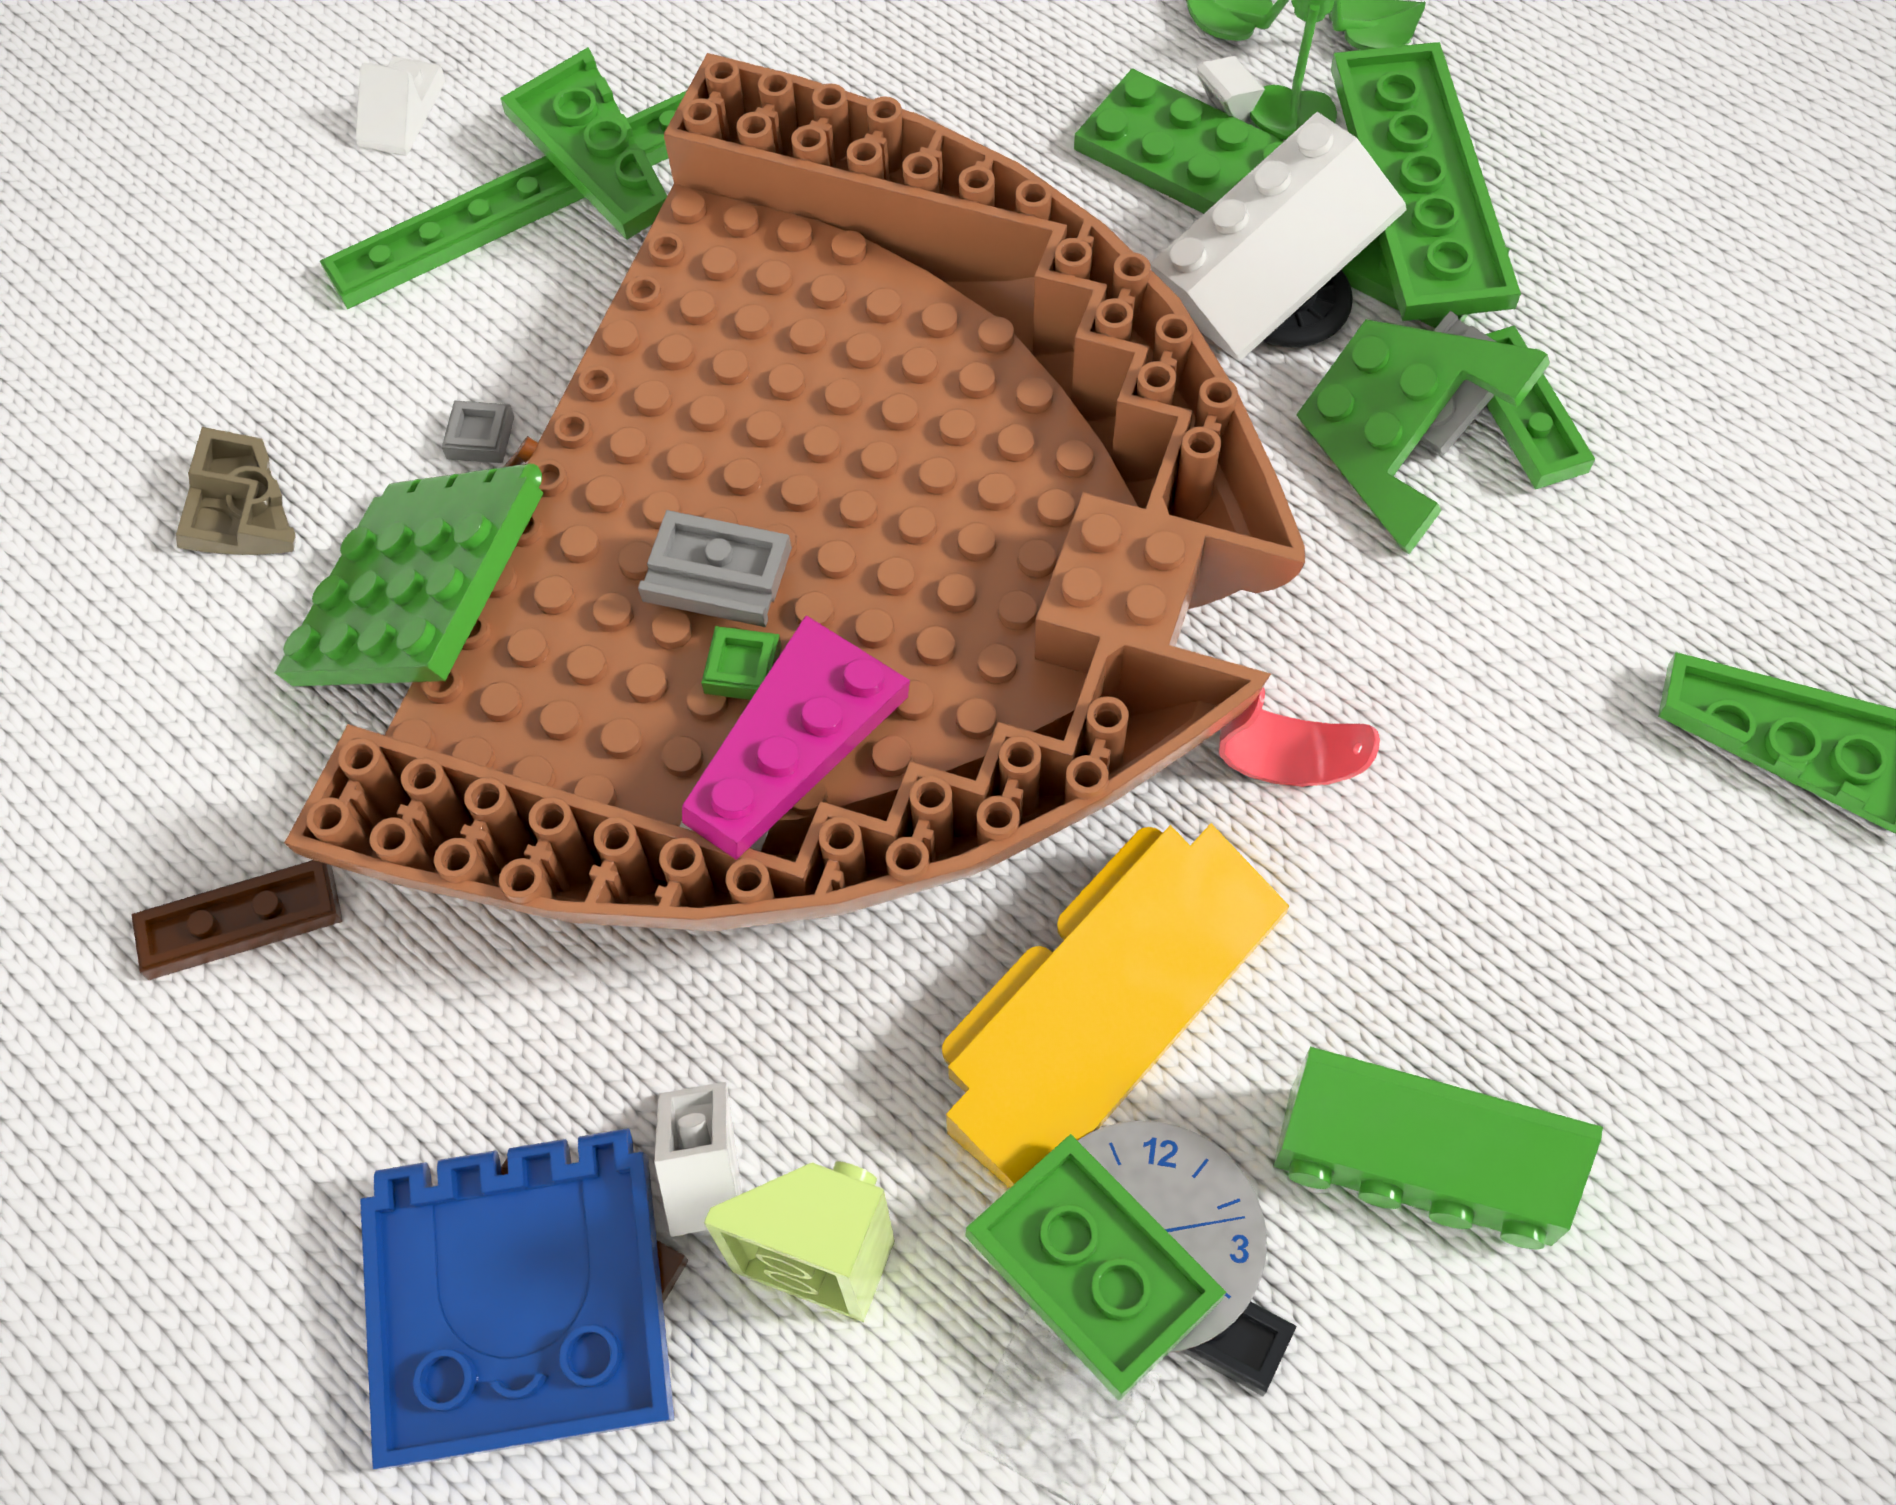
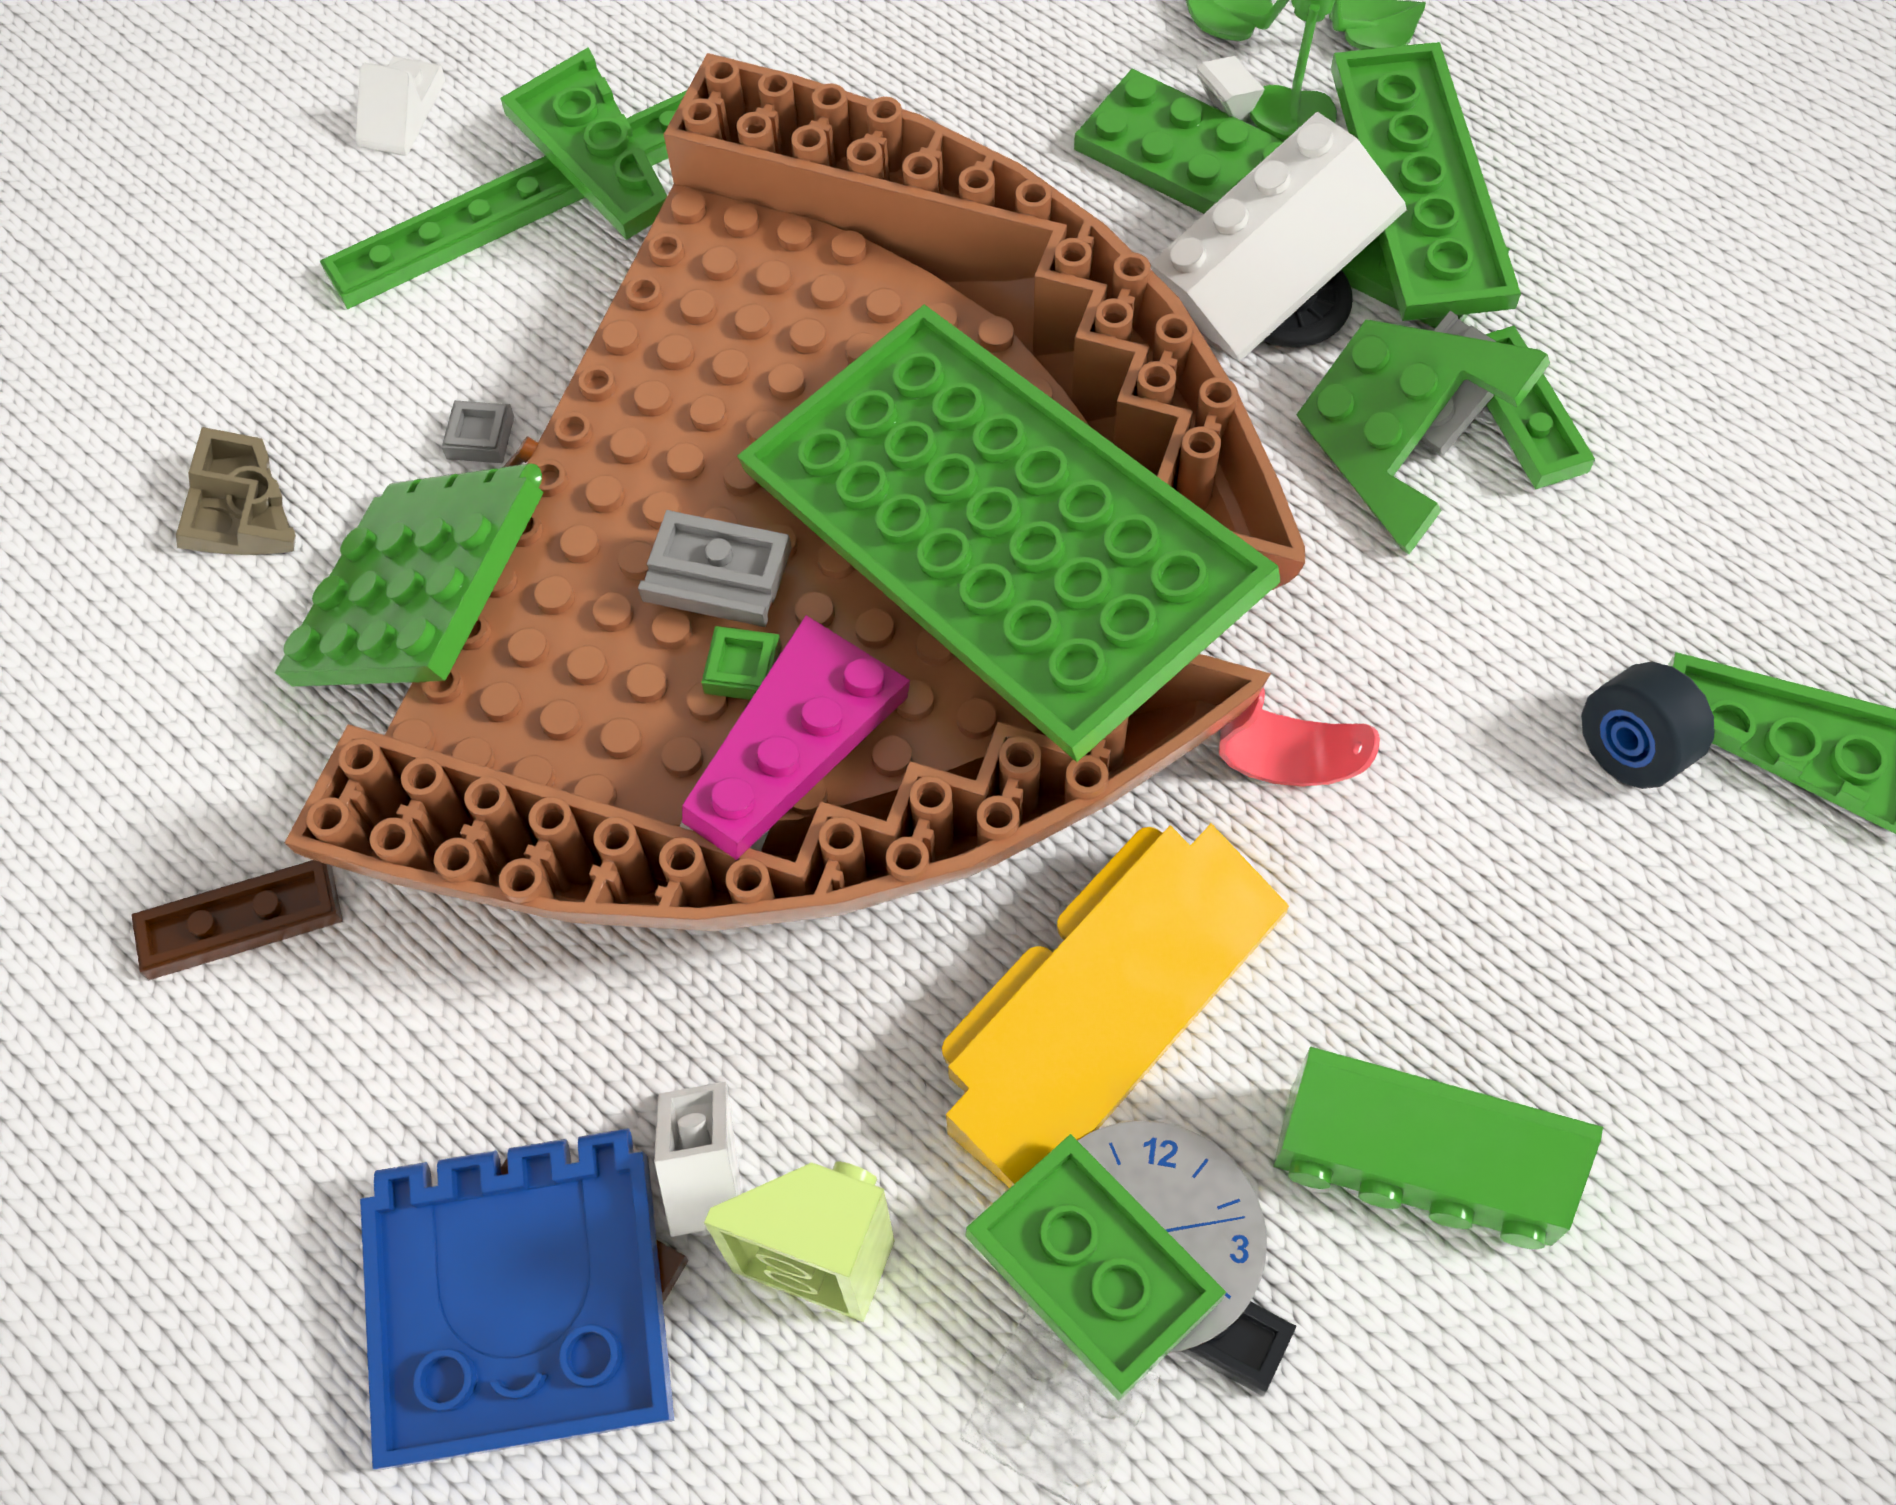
(1009, 528): none -> bright green plate
(1647, 724): none -> black wheel

